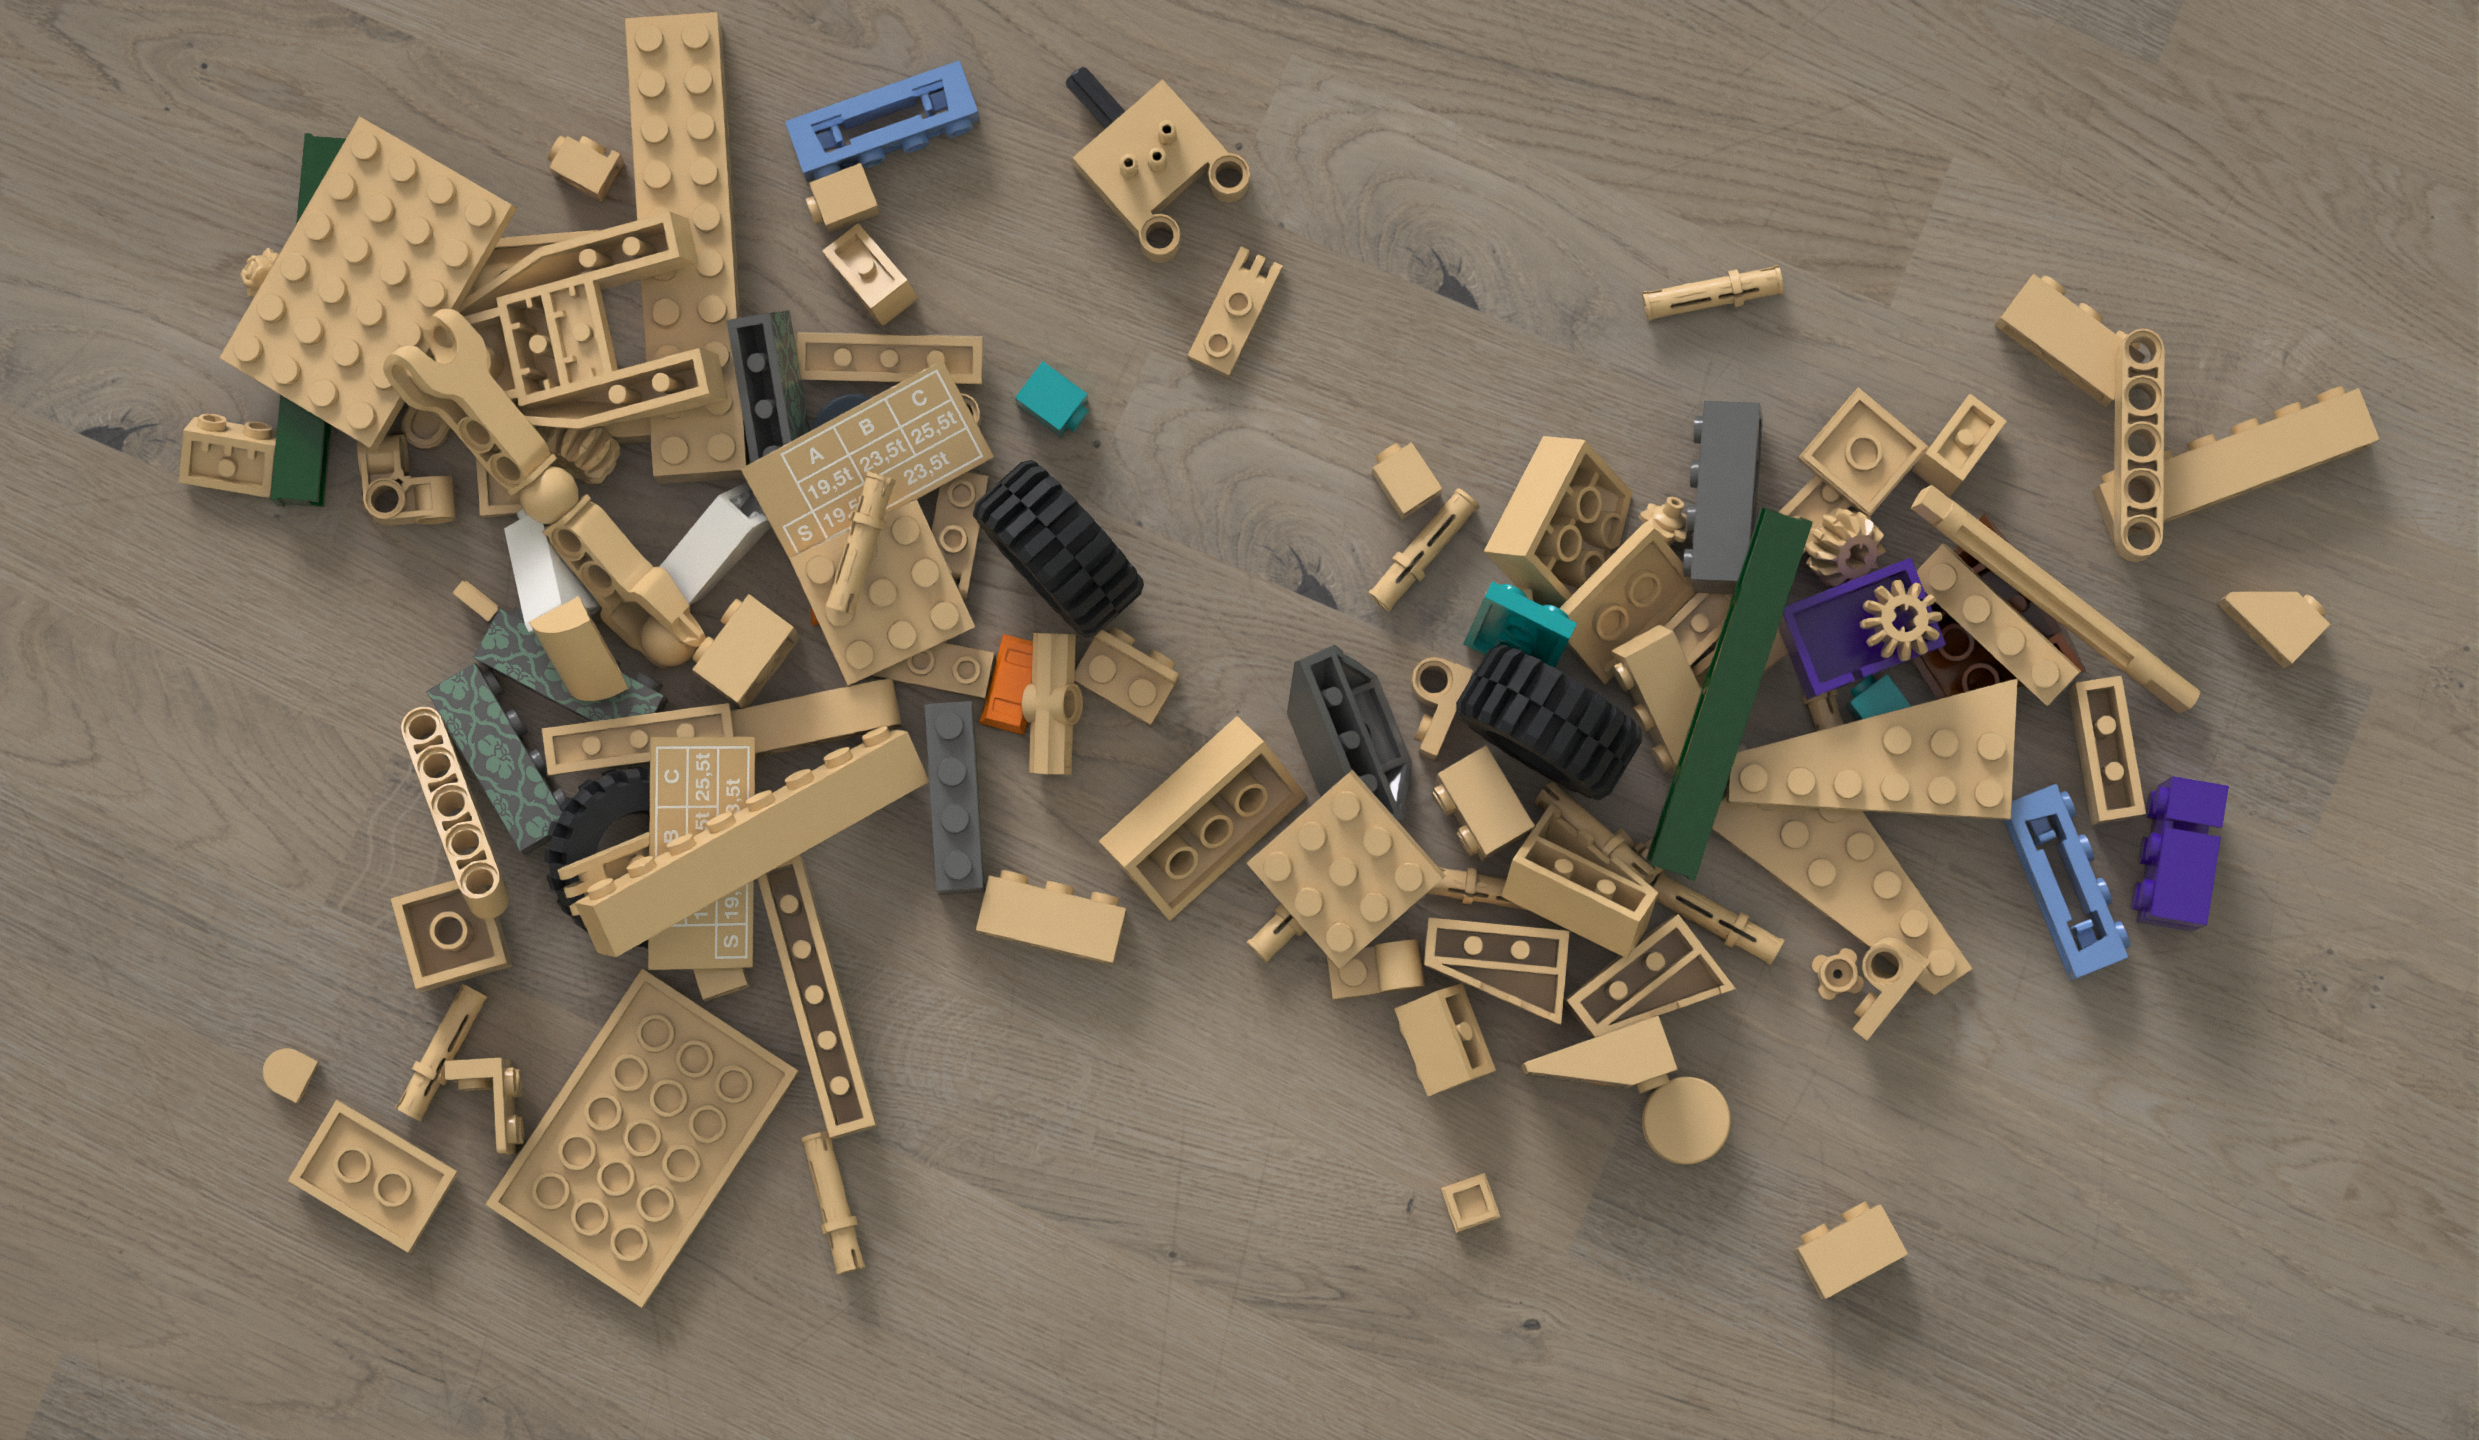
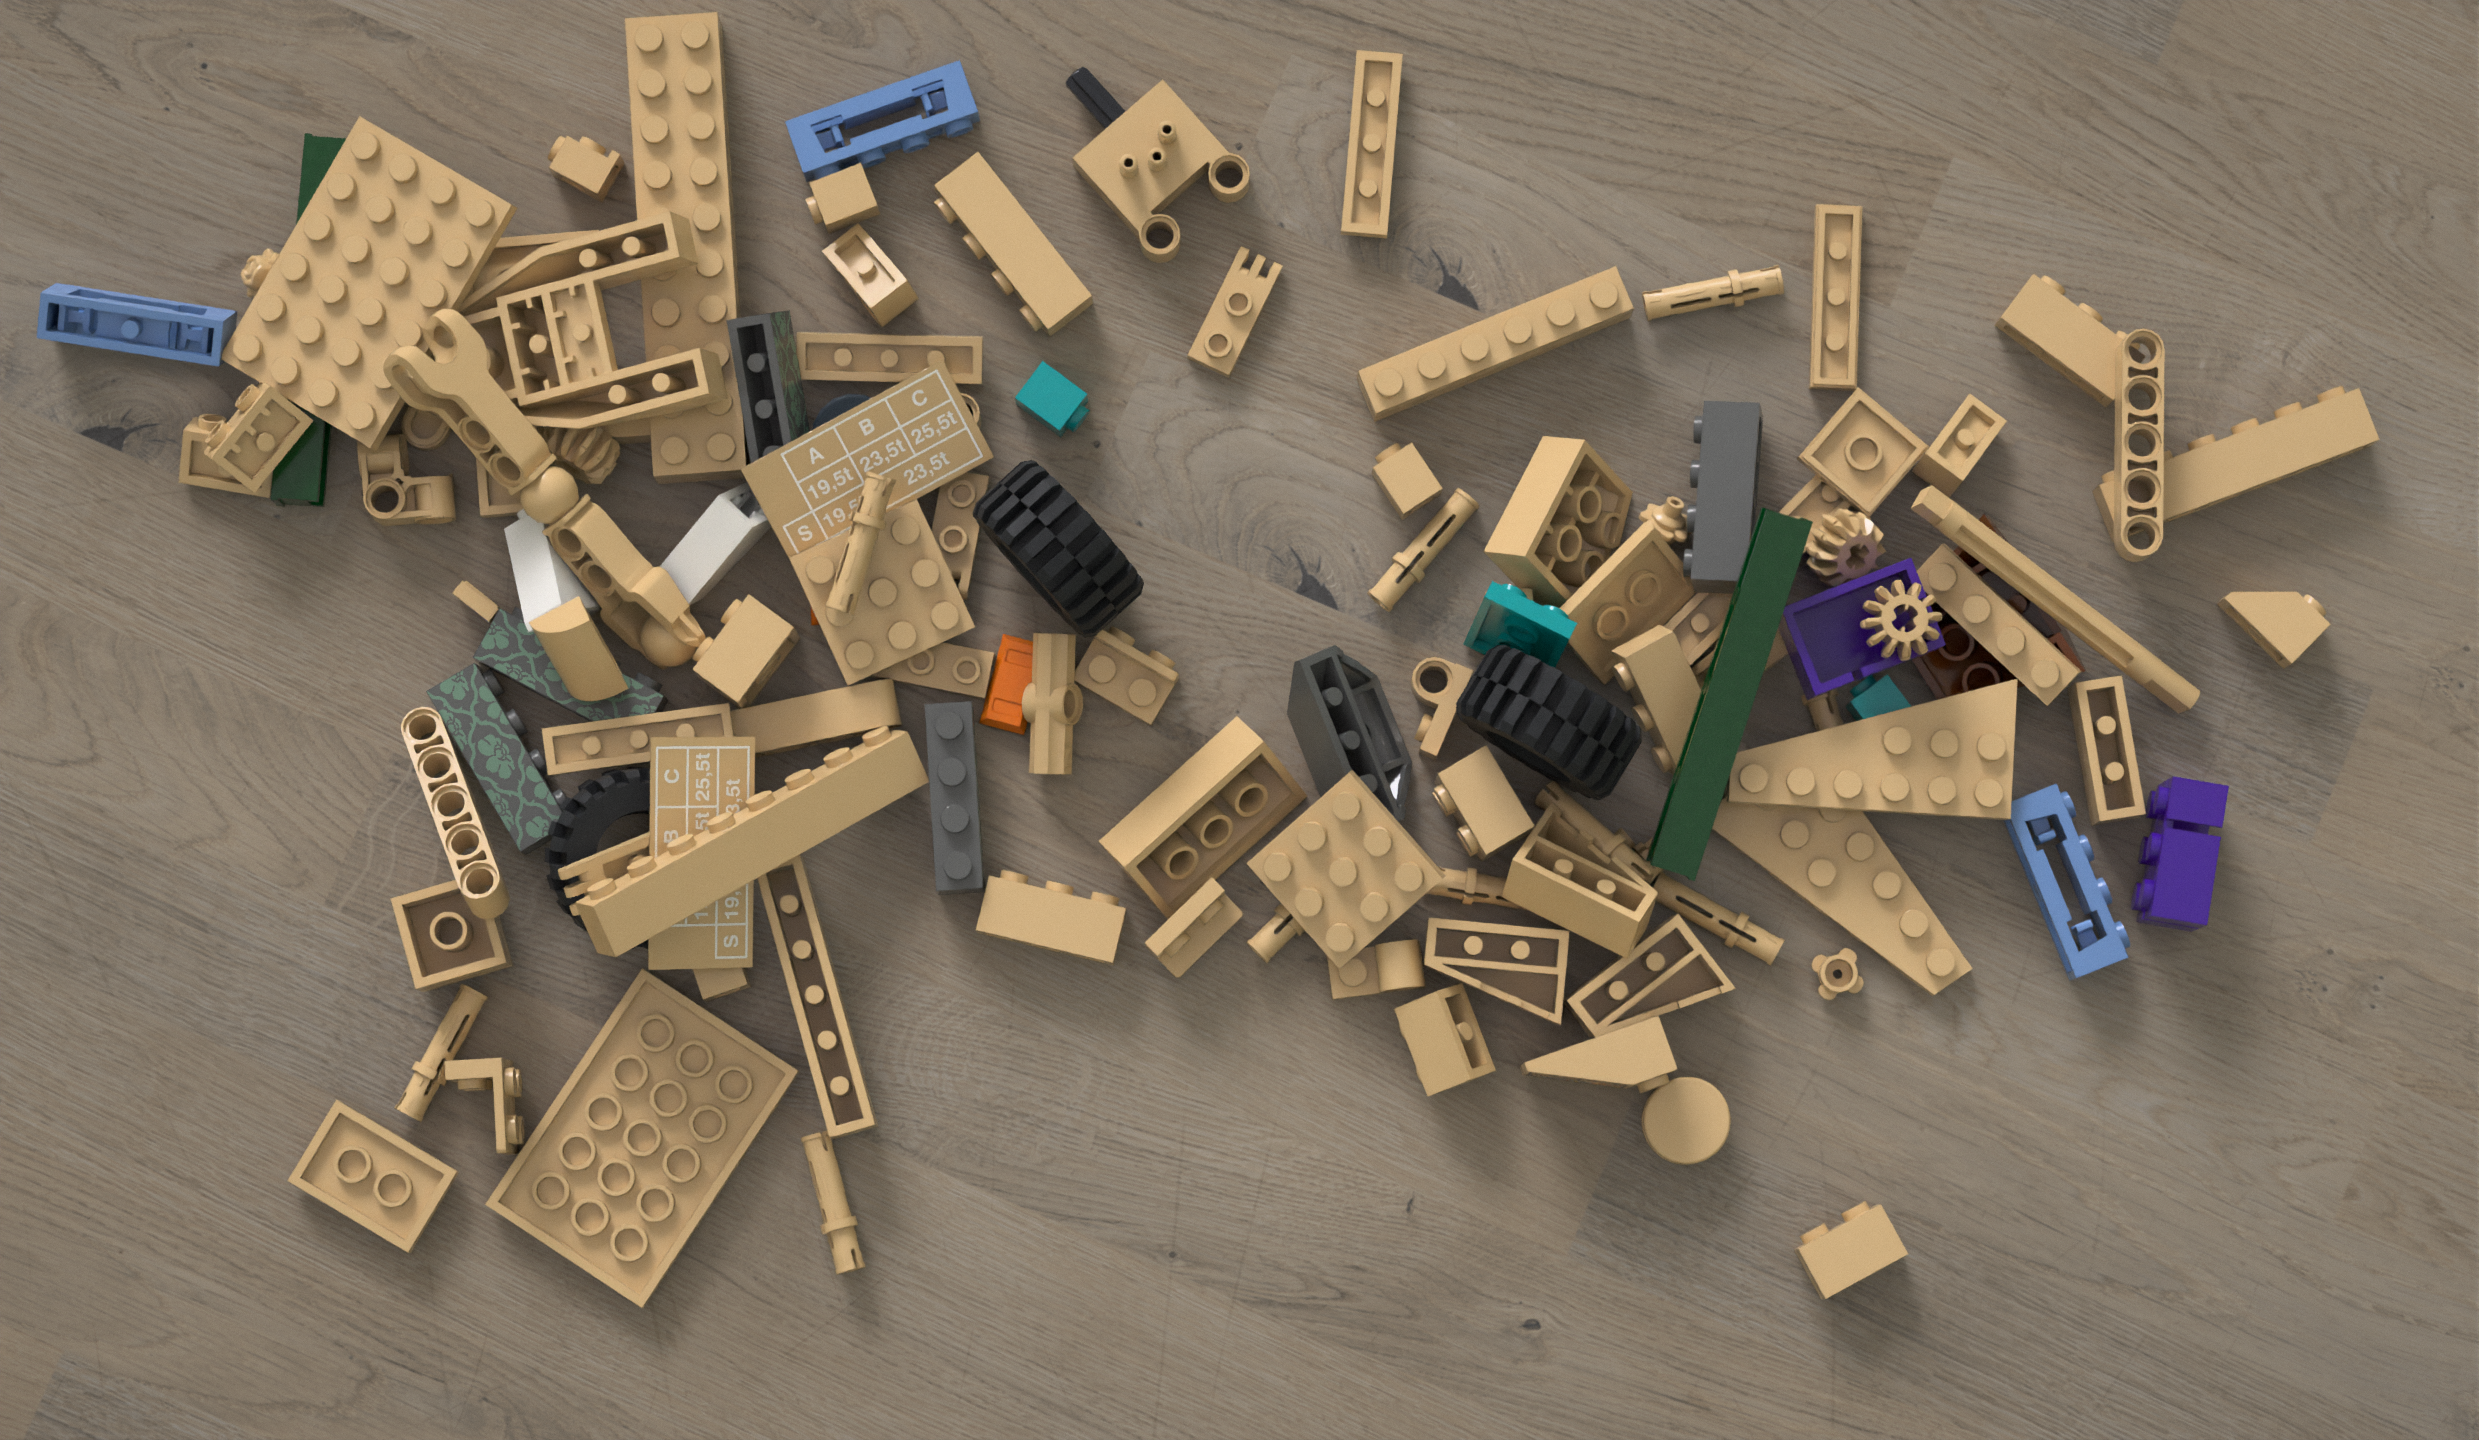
(135, 324): none -> medium blue brick
(256, 435): none -> tan bracket
(289, 1073): tan tile -> none
(1012, 244): none -> tan brick
(1194, 928): none -> tan bracket
(1371, 144): none -> tan plate
(1470, 1202): tan tile -> none
(1495, 344): none -> tan brick
(1835, 297): none -> tan tile
(1893, 986): tan plate -> none

